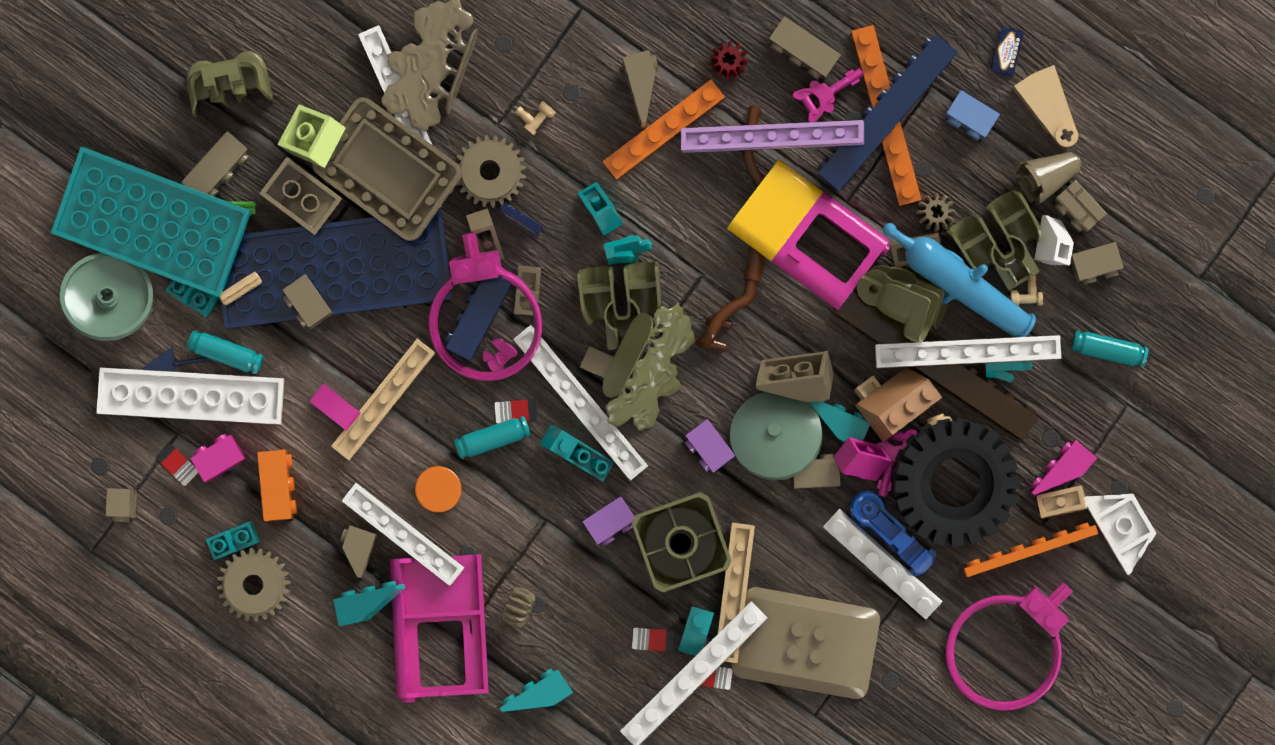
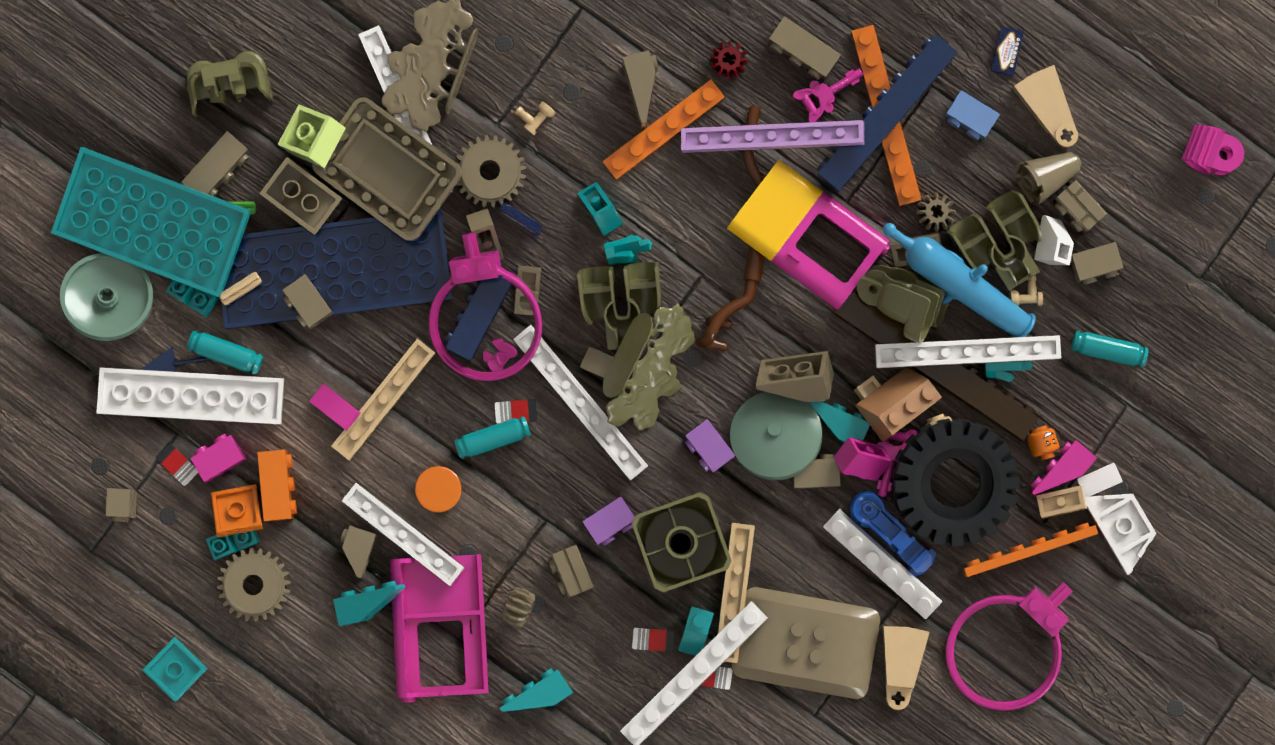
(175, 669): none -> teal tile
(236, 510): none -> orange tile
(571, 571): none -> dark tan brick
(576, 453): teal slope -> none
(902, 661): none -> tan piece
(1043, 442): none -> orange head
(1100, 480): none -> white sticker
(1204, 148): none -> dark pink piece

